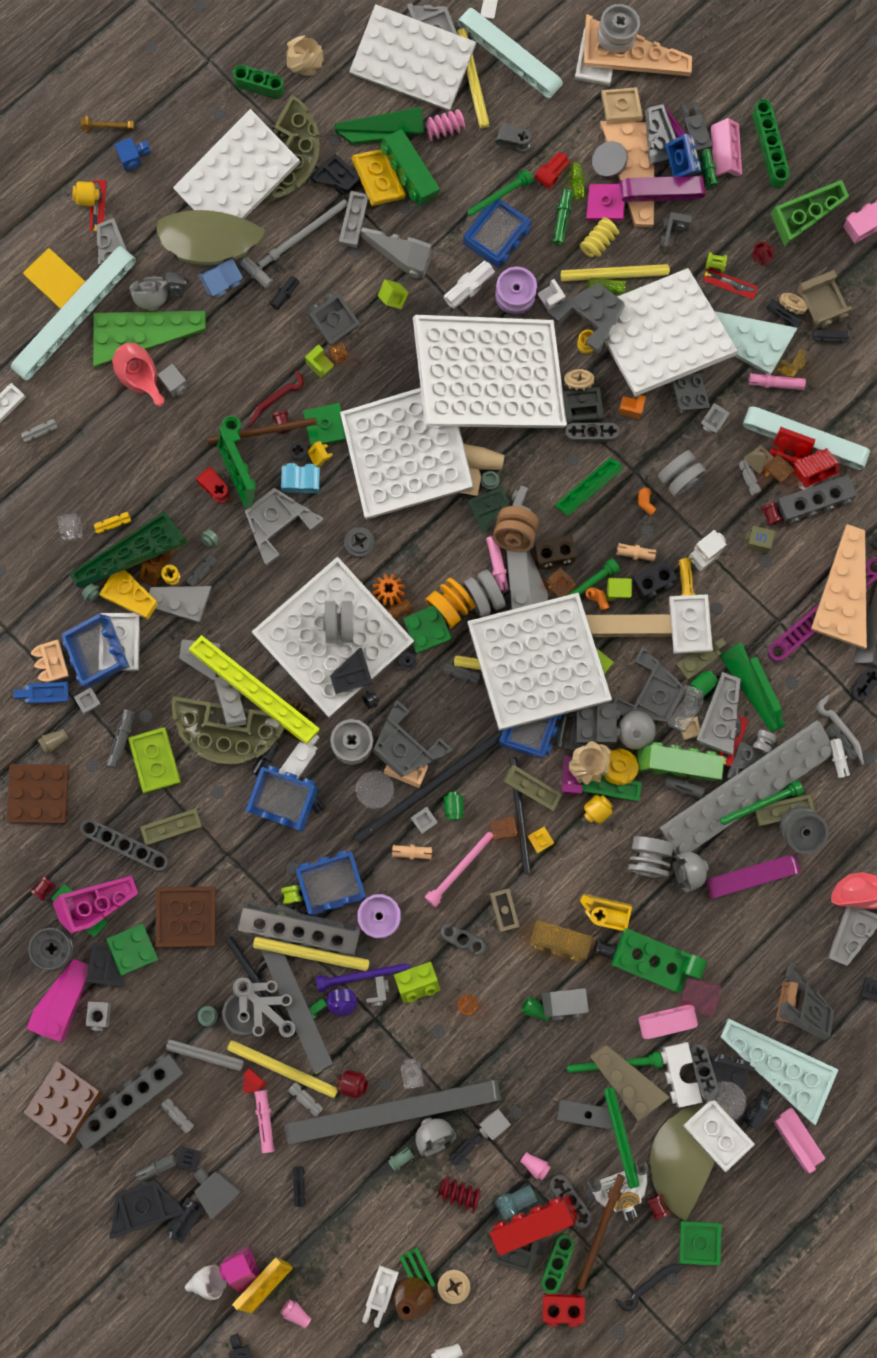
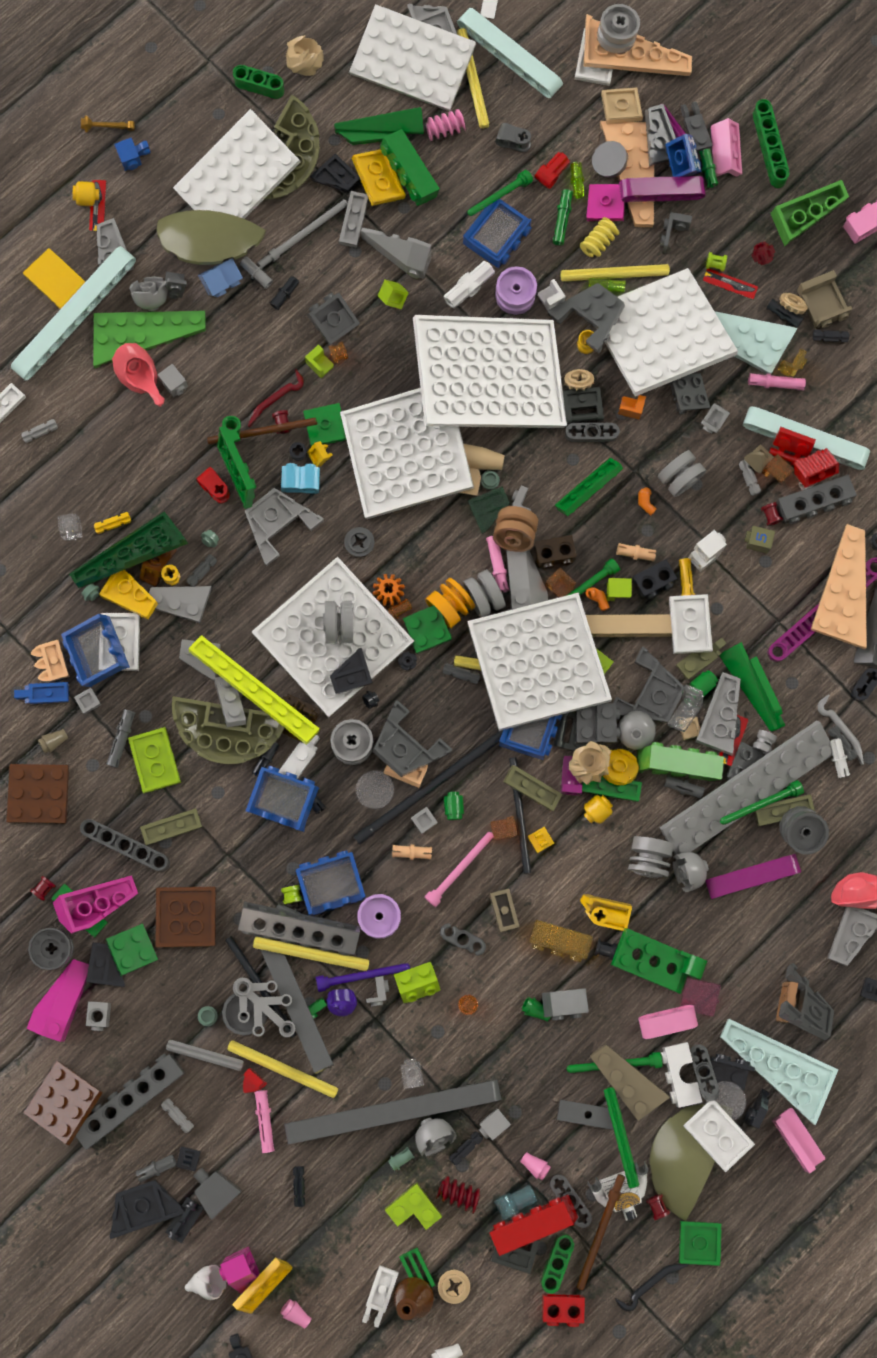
(305, 1099): light grey axle -> none
(352, 1084): dark red head -> none
(413, 1202): none -> lime brick

